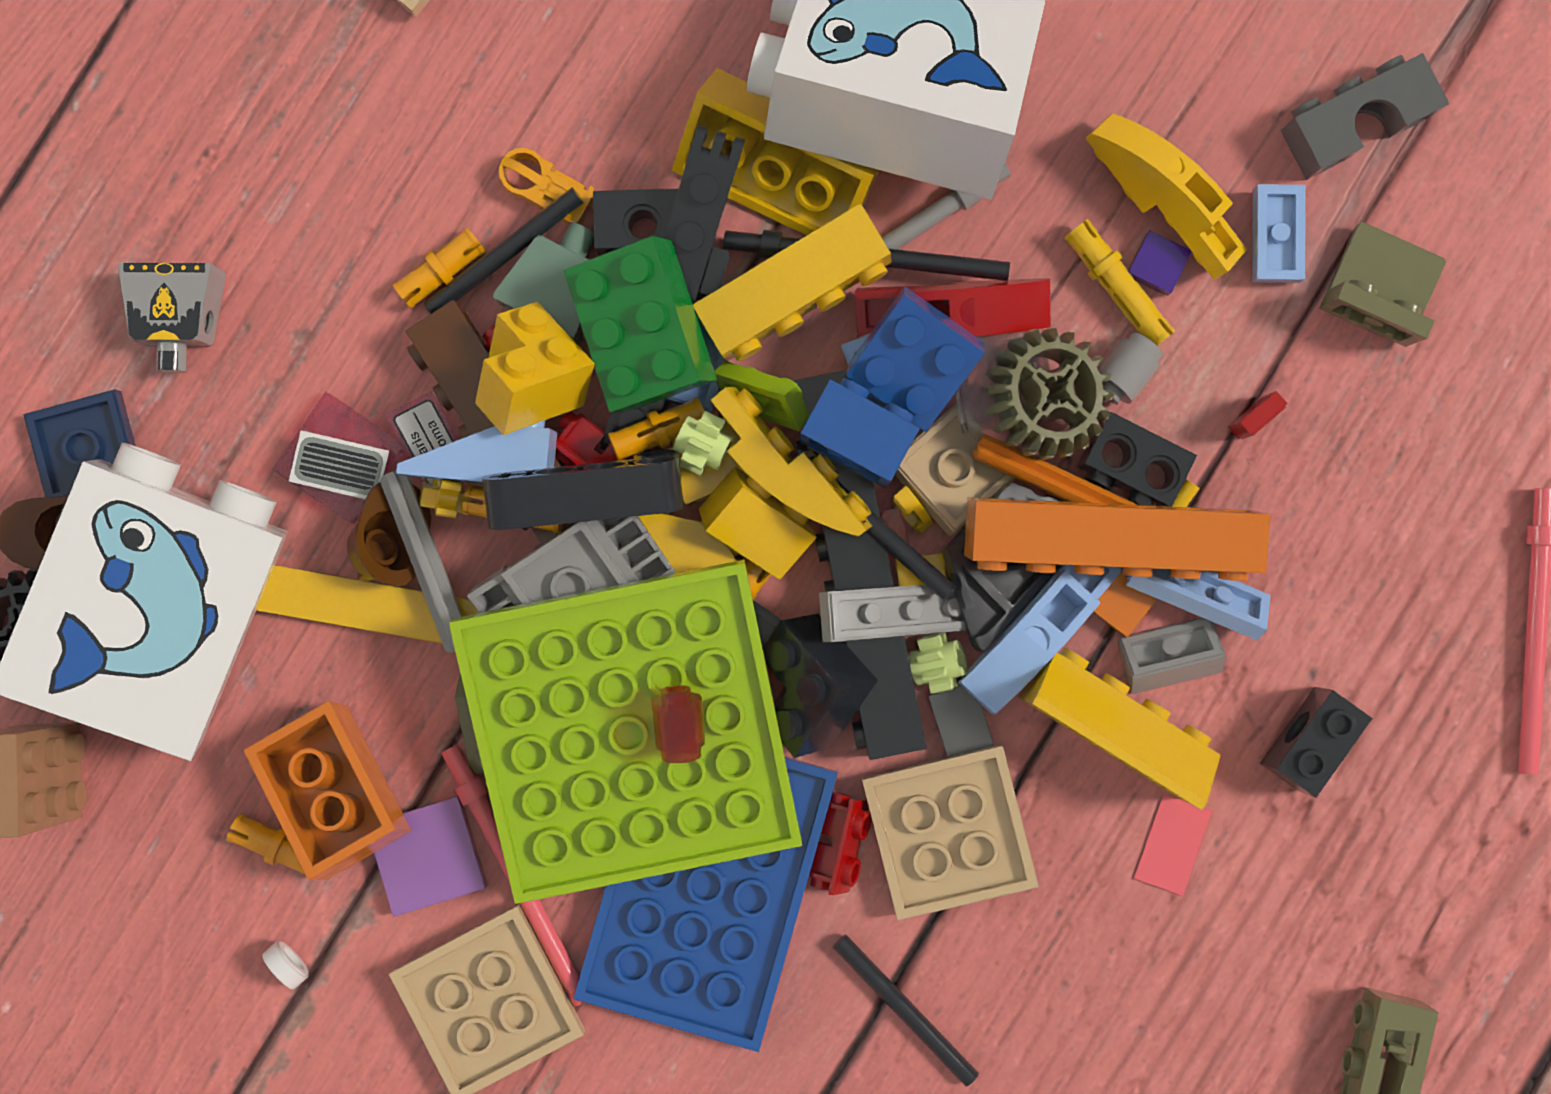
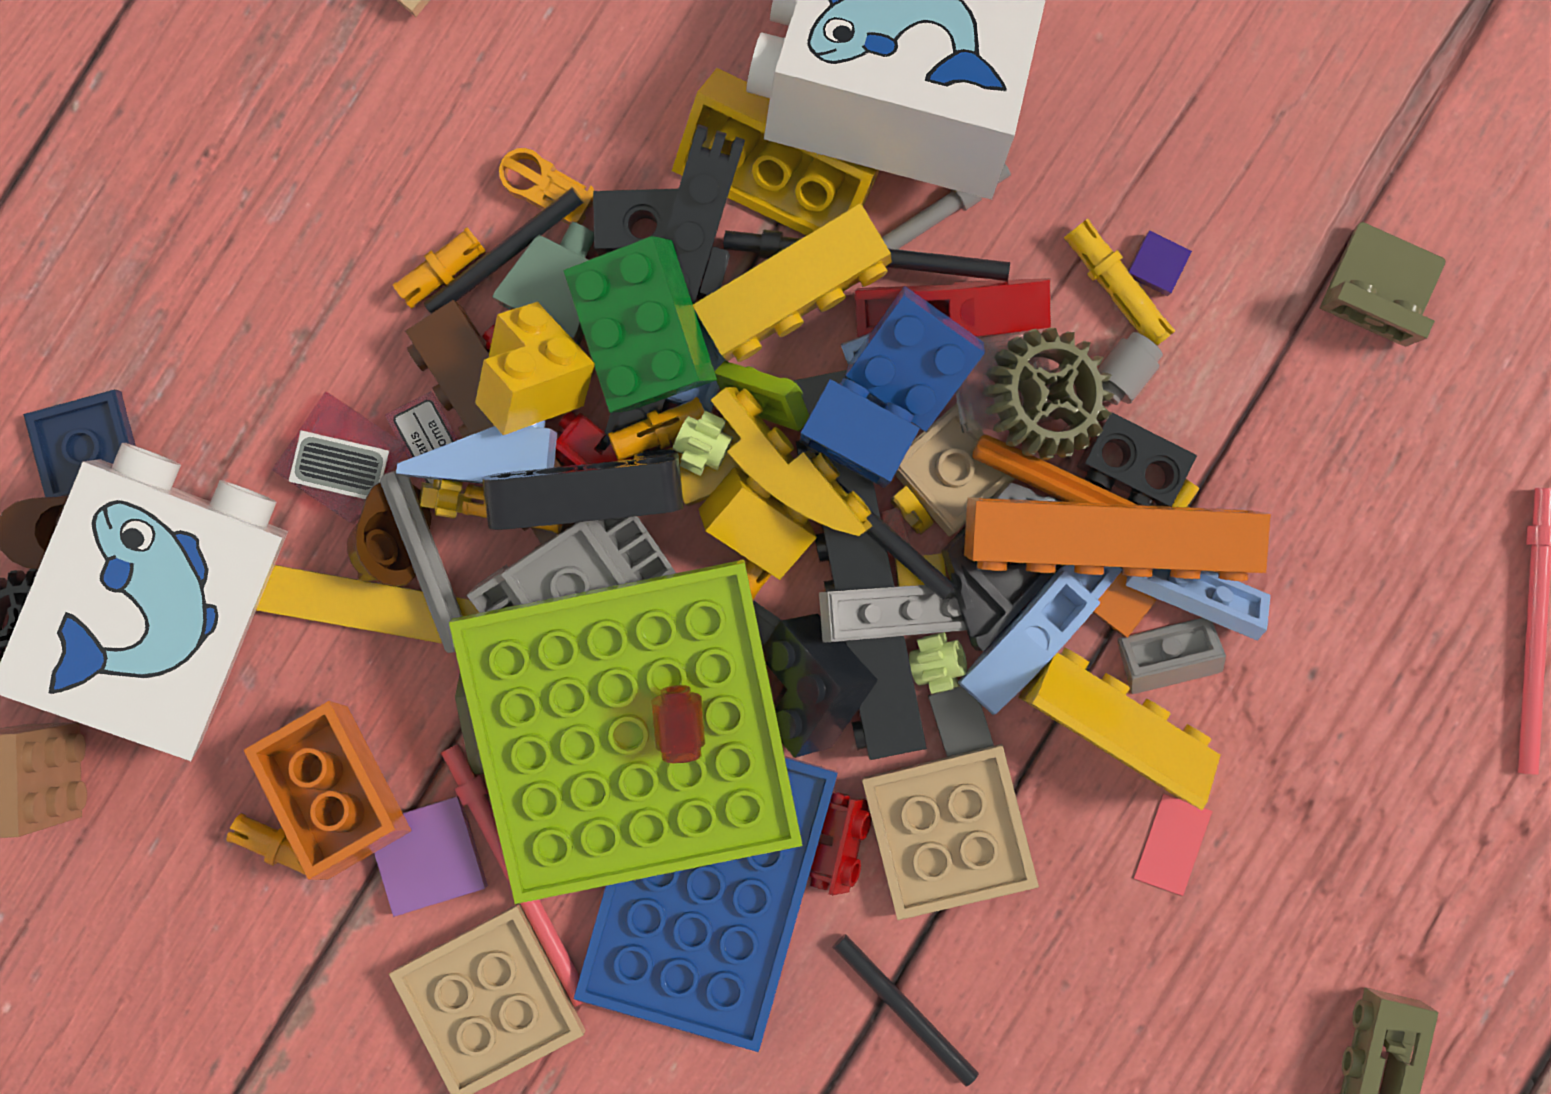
(172, 308): torso -> none
(285, 964): white tile -> none
(686, 542): yellow slope -> none
(1164, 176): yellow slope -> none
(1258, 415): red tile -> none
(1278, 233): light blue plate -> none
(1316, 741): black brick -> none
(1398, 97): dark grey arch -> none

